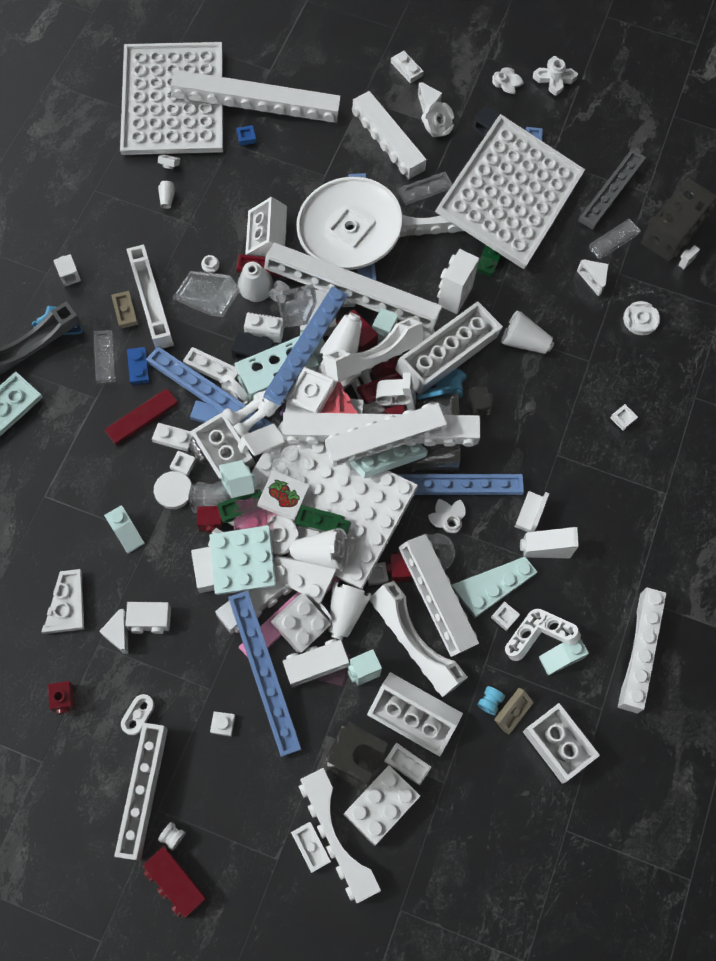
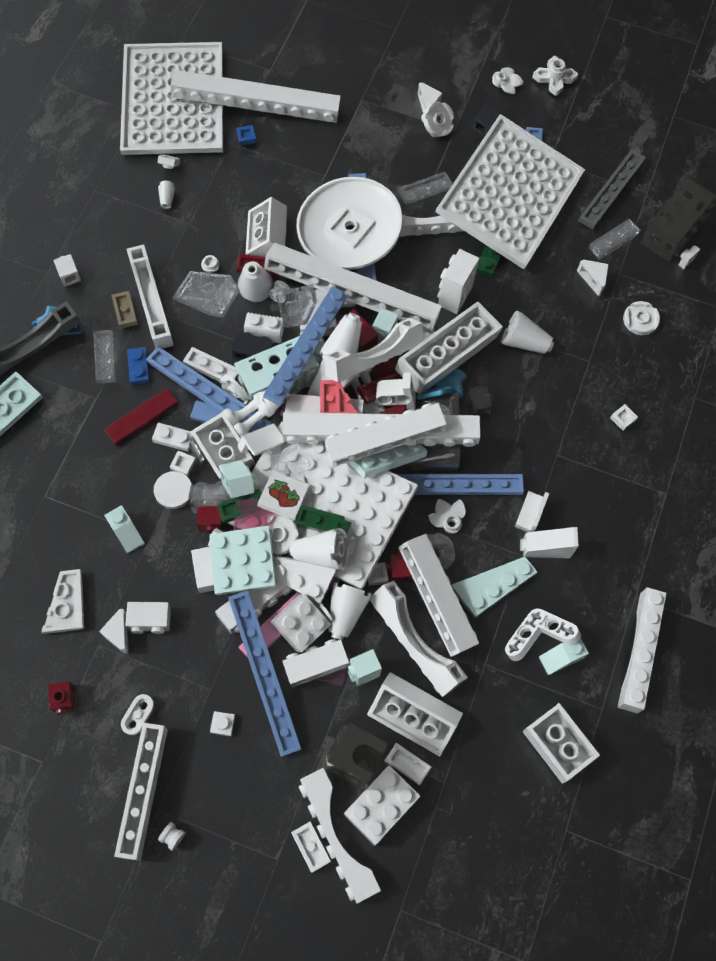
(174, 883): dark red brick -> none
(311, 391): white tile -> none
(388, 135): white brick -> none
(407, 66): white plate -> none
(491, 700): medium azure wheel -> none
(505, 616): white plate -> none
(513, 711): dark tan plate -> none

